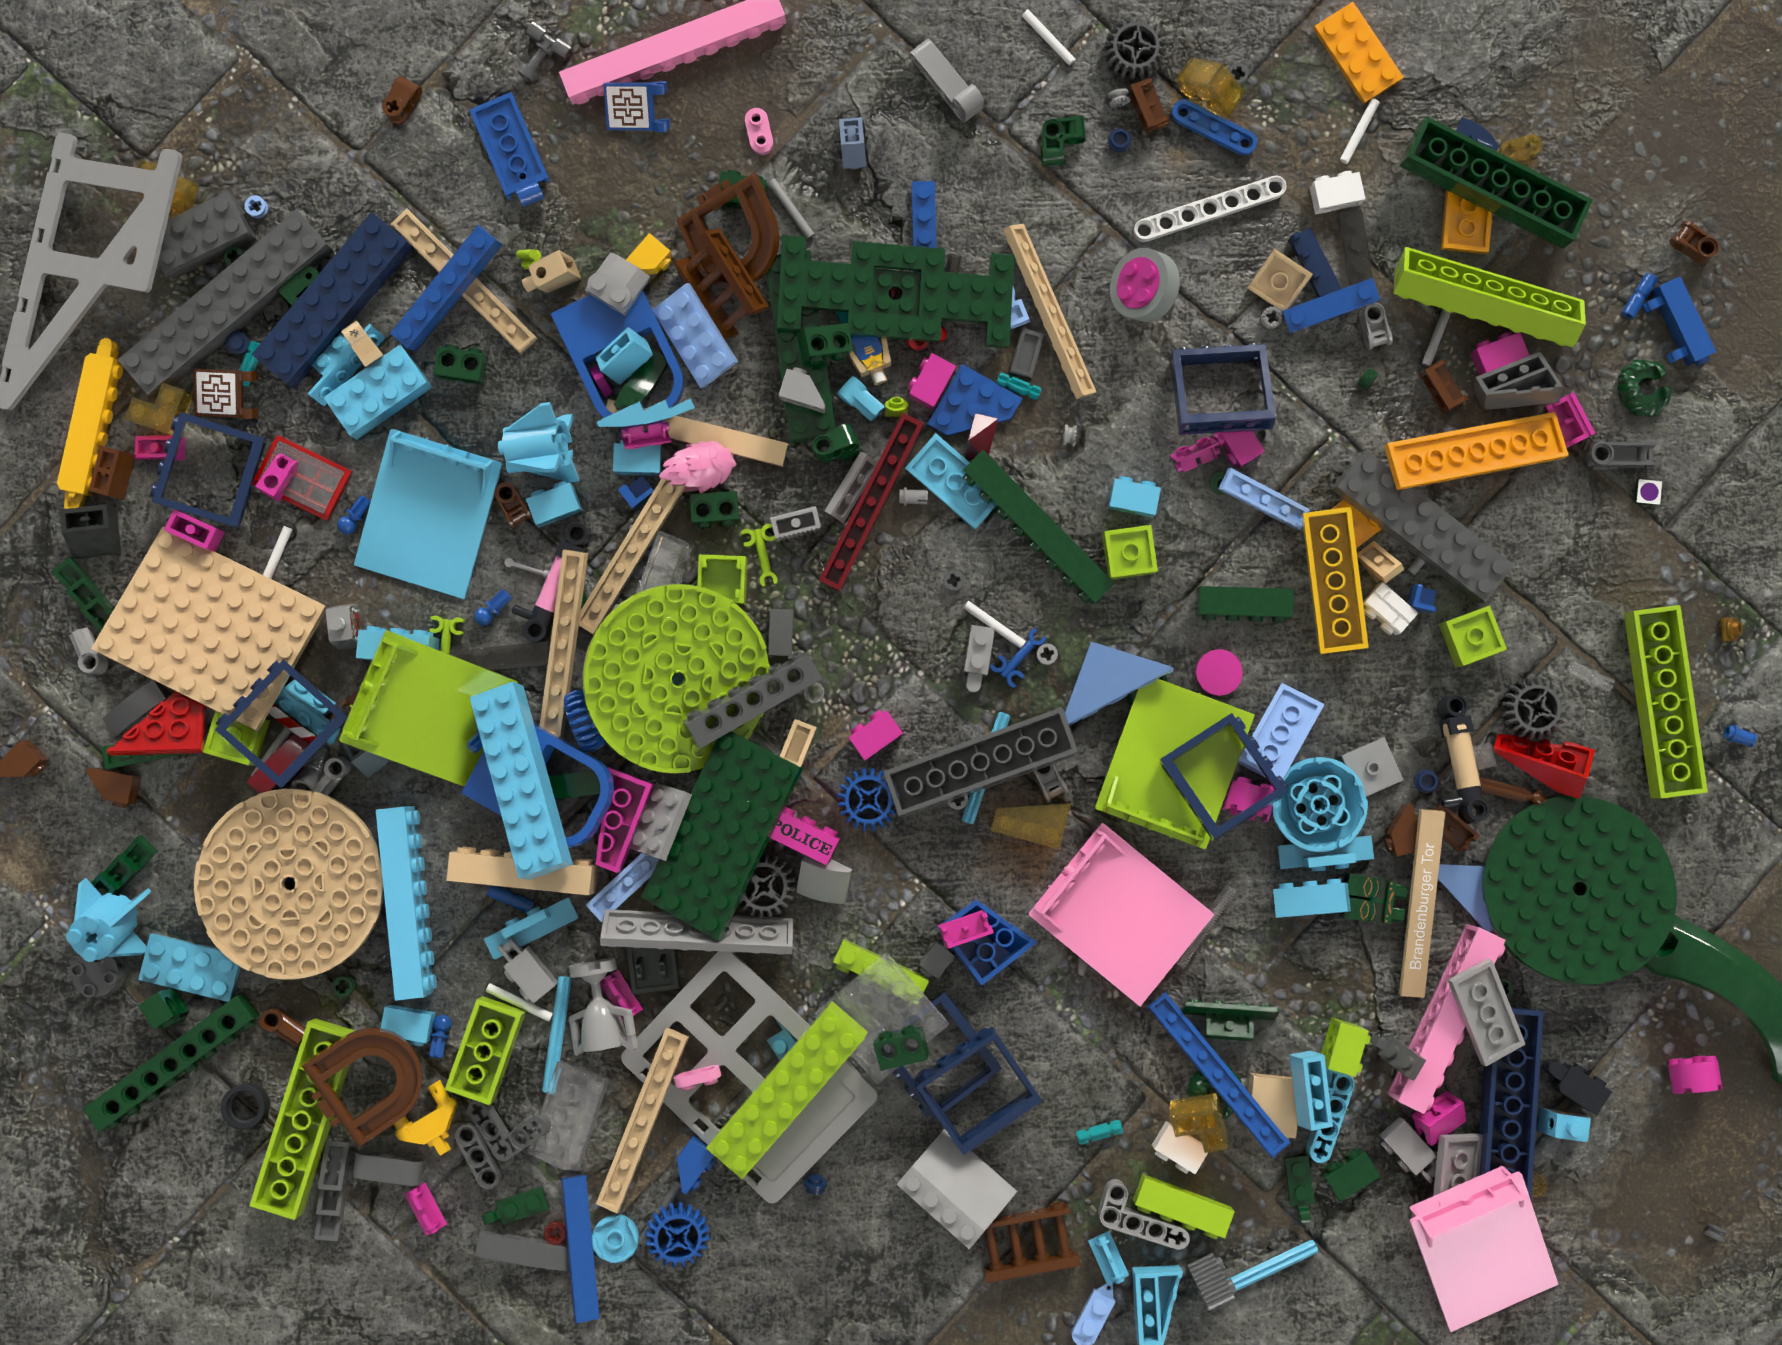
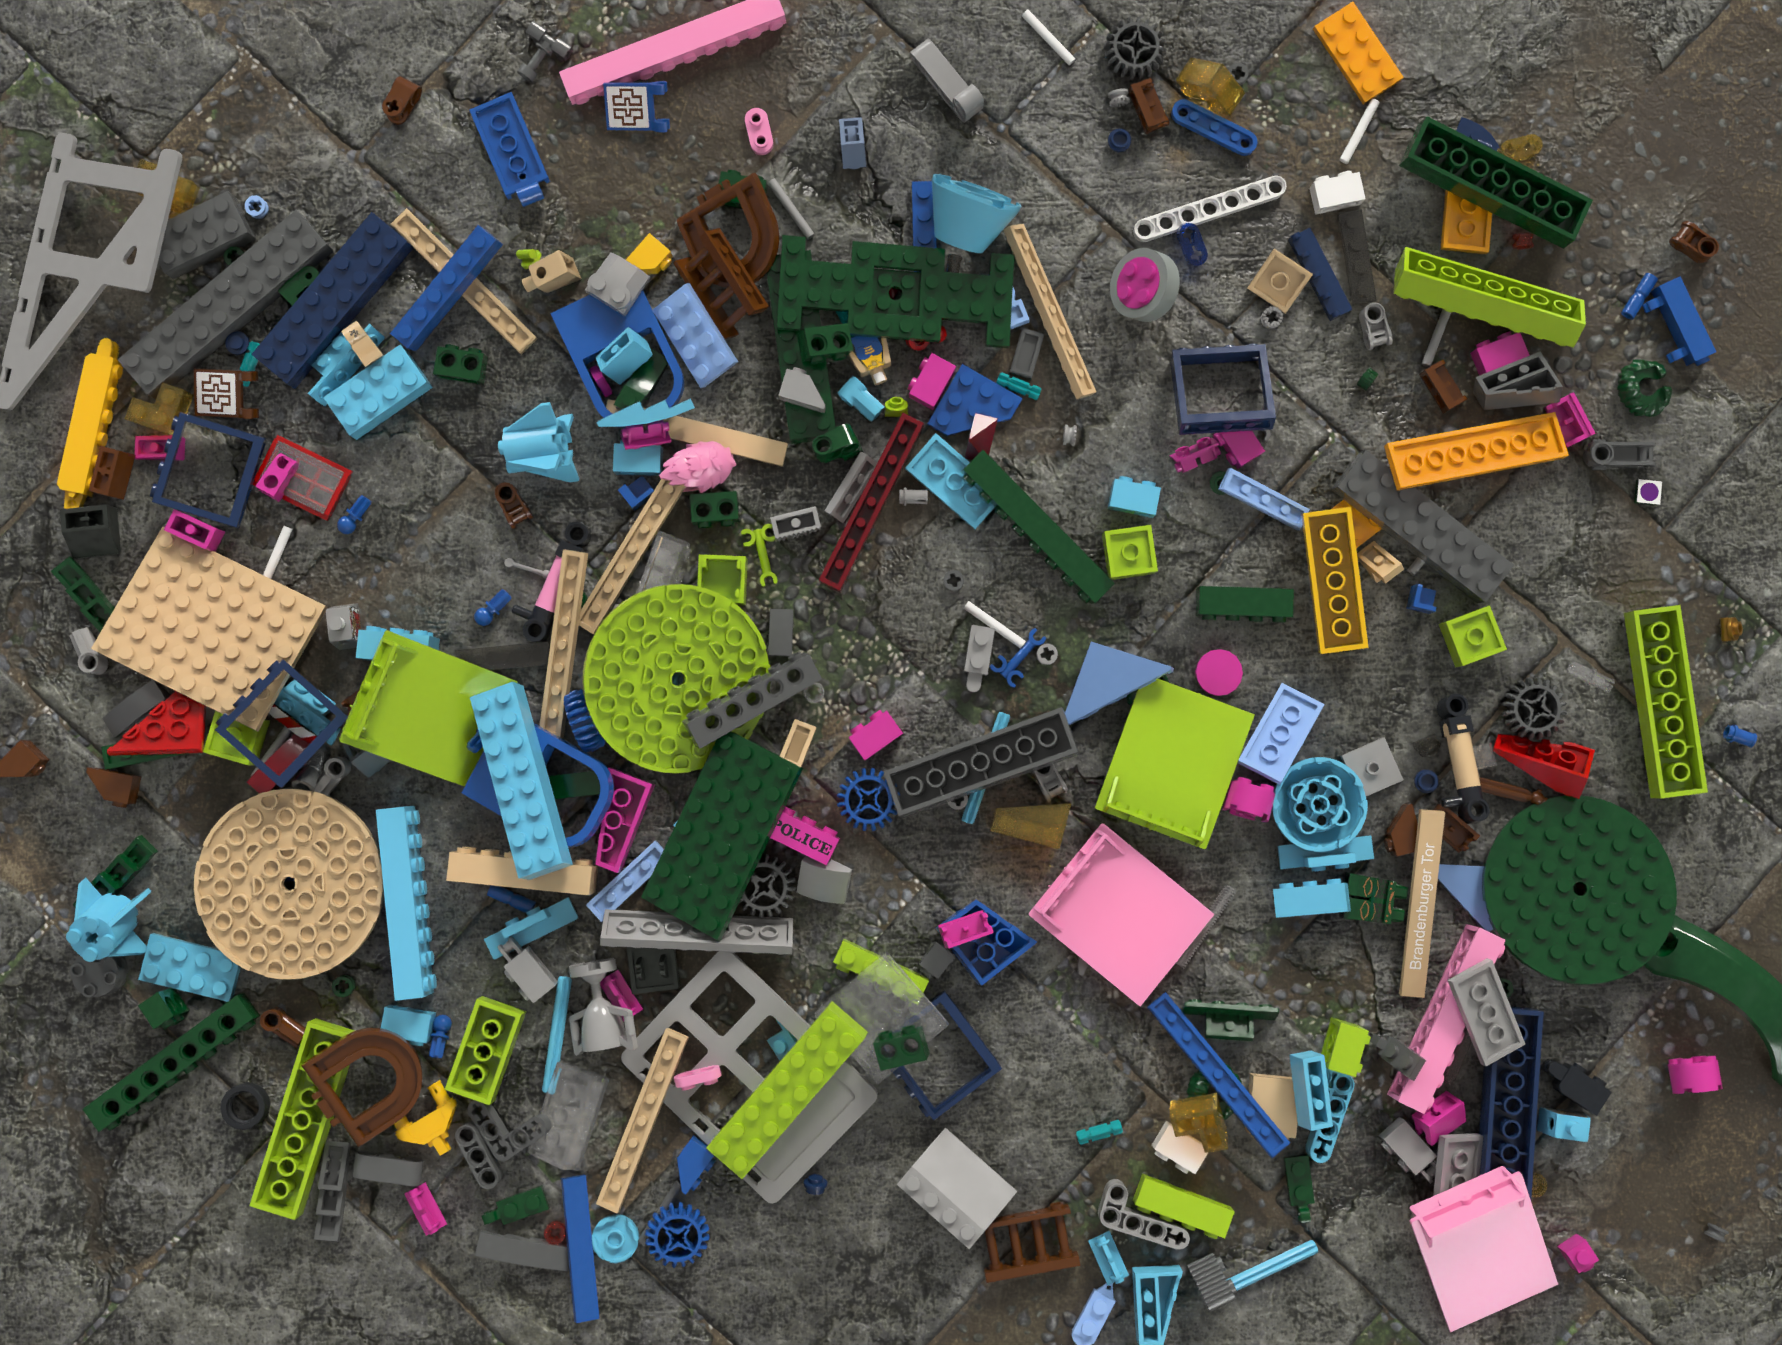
(428, 513): medium azure door -> none
(446, 627): lime bar -> none
(519, 1002): white bar -> none
(554, 504): medium azure brick -> none
(660, 821): light grey plate -> none
(969, 213): none -> medium azure cone
(995, 1121): dark blue window -> none
(1069, 131): dark green piece -> none
(1192, 800): dark blue window -> none
(1197, 242): none -> clear blue beam
(1331, 305): blue plate -> none
(1349, 1173): dark green brick -> none
(1388, 609): white brick -> none
(1523, 241): none -> clear red bush
(1578, 1253): none -> dark pink brick

